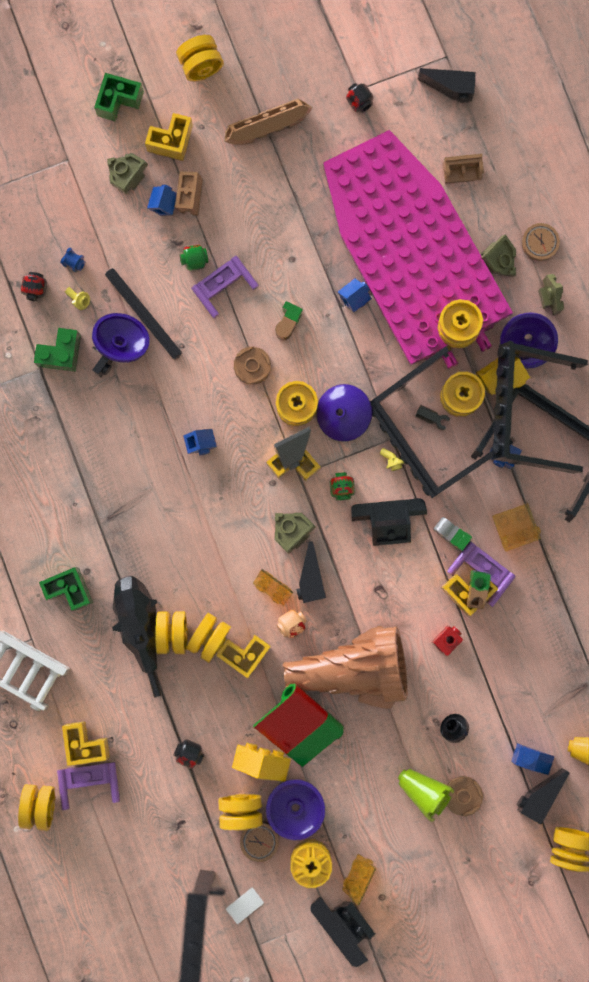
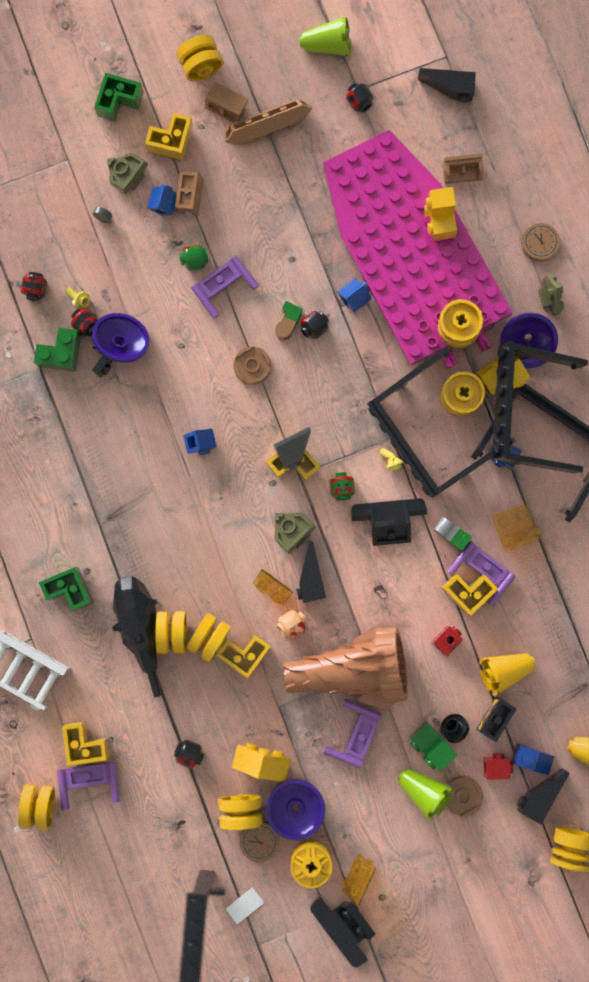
(73, 260): blue brick -> none
(83, 321): none -> black head
(102, 214): none -> dark grey tile
(143, 313): black axle -> none
(226, 103): none -> medium nougat hinge
(296, 392): yellow wheel -> none
(299, 726): red door -> none
(314, 324): none -> black head
(328, 38): none -> lime cone
(355, 416): dark purple dish -> none
(360, 737): none -> medium lavender plate
(431, 416): pearl dark grey bar -> none
(437, 751): none -> green brick
(440, 210): none -> yellow brick
(478, 589): leg -> none
(496, 719): none -> black brick
(497, 767): none -> red brick
(500, 257): olive plate -> none
(505, 670): none -> yellow cone

